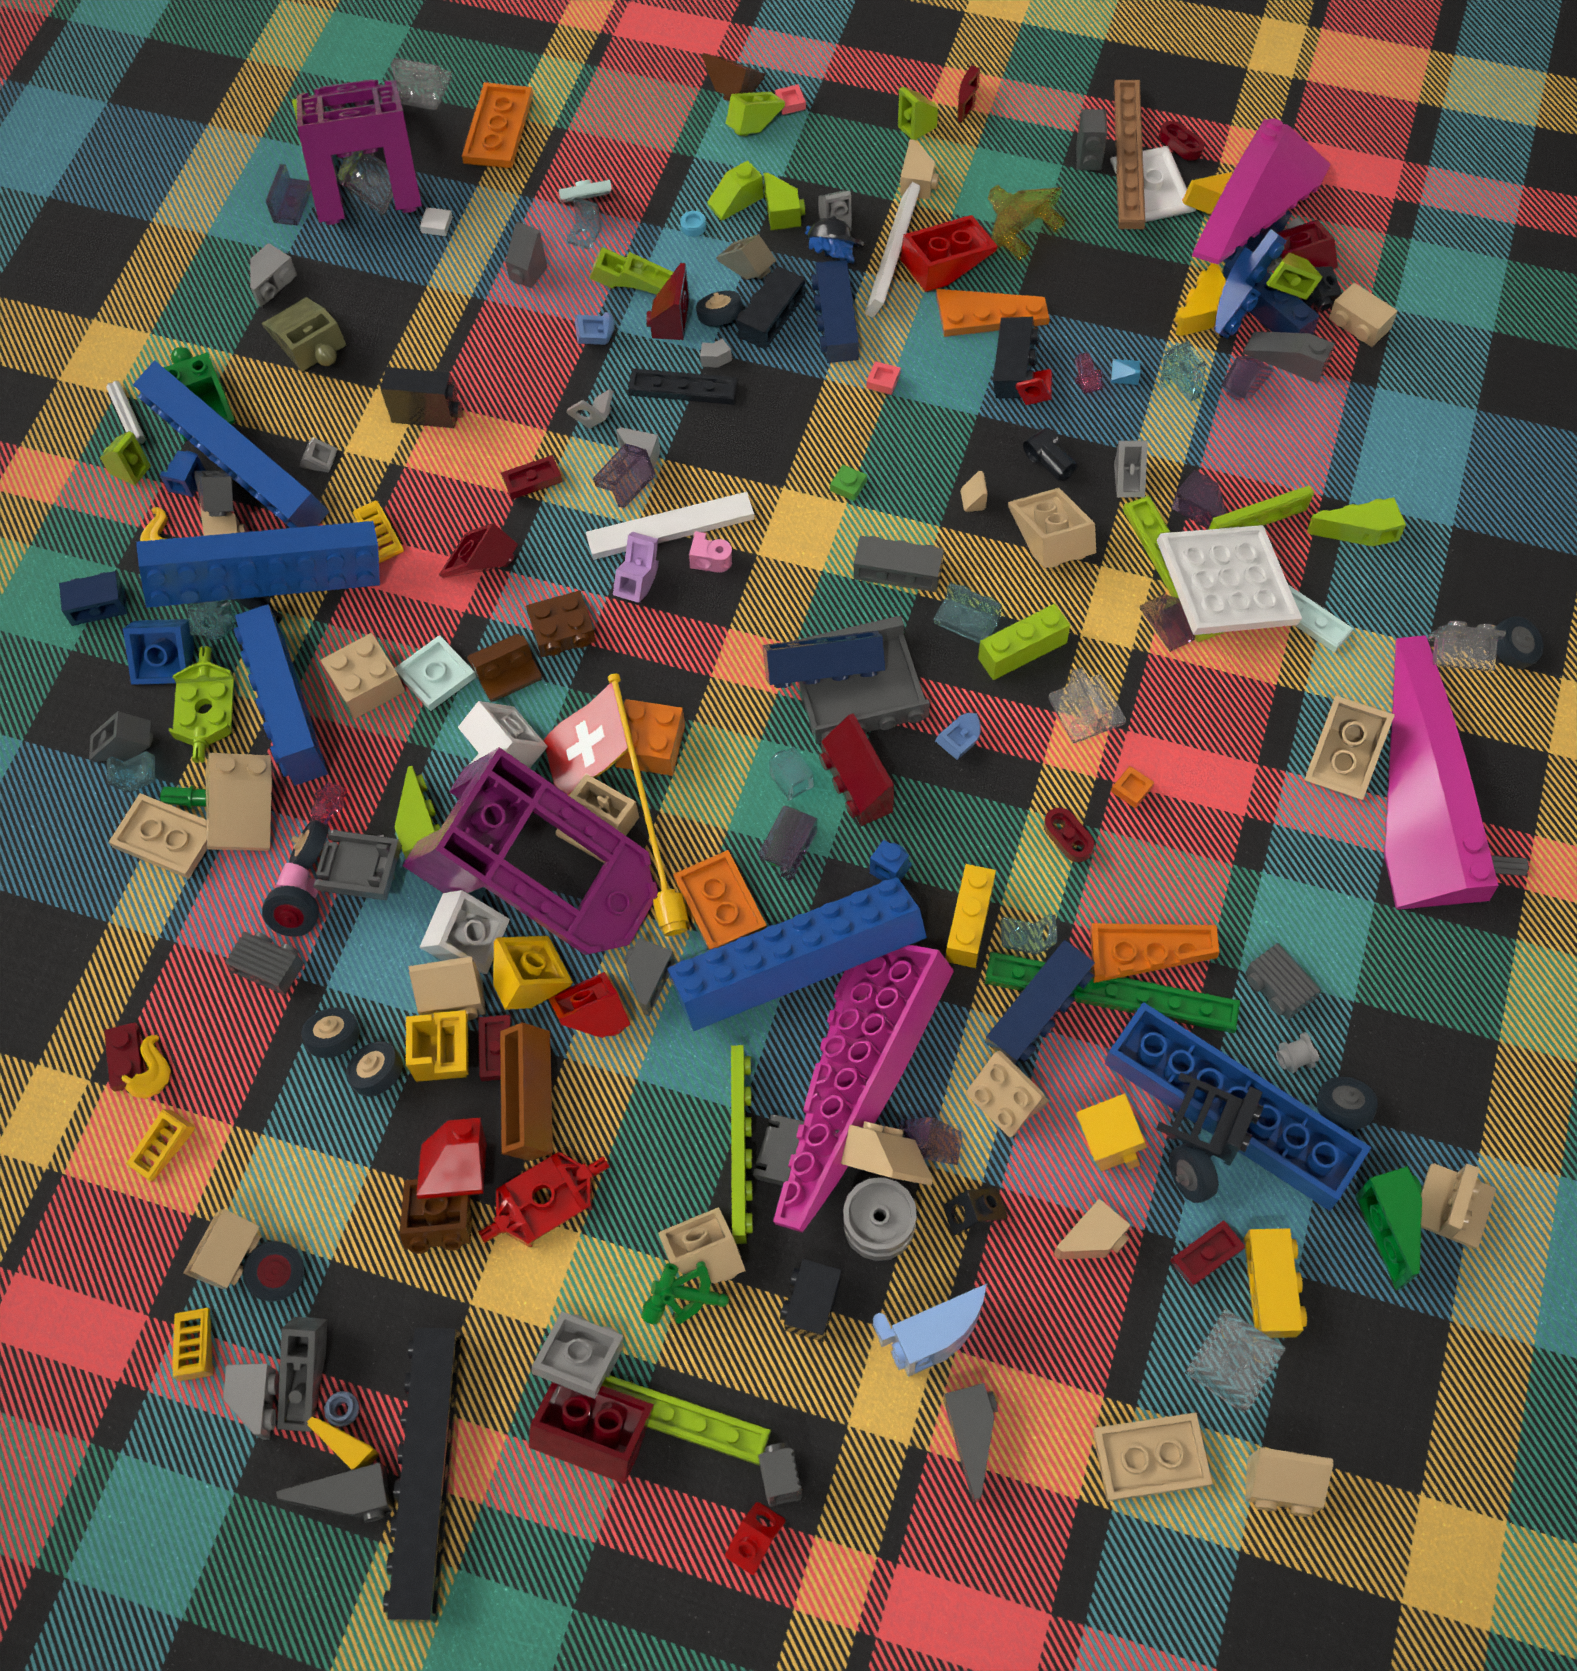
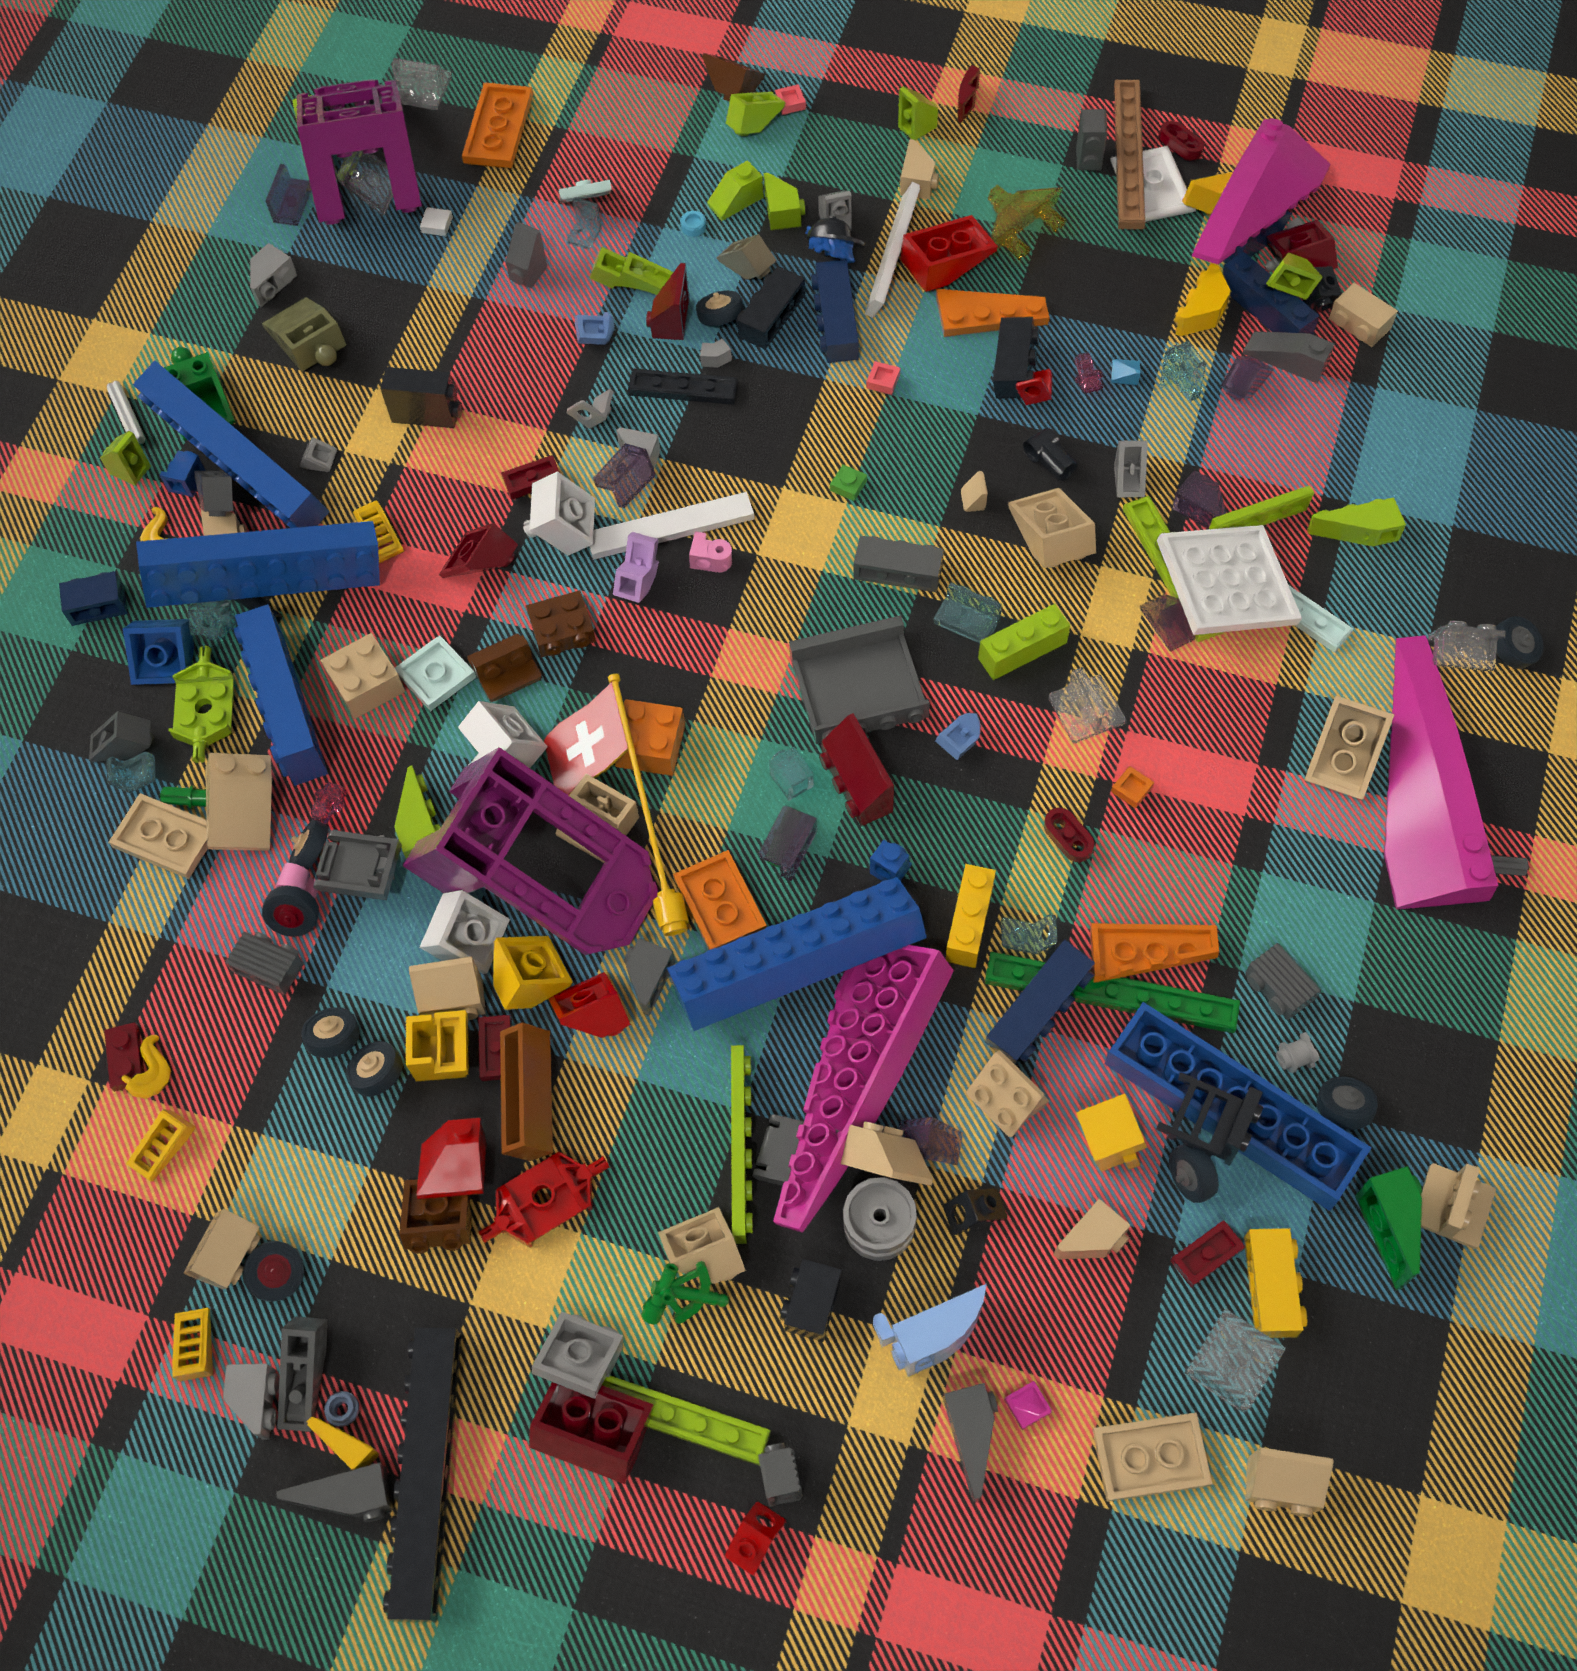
(561, 514): none -> white brick
(824, 658): dark blue brick -> none
(1028, 1405): none -> dark pink tile
(1238, 292): blue slope -> none

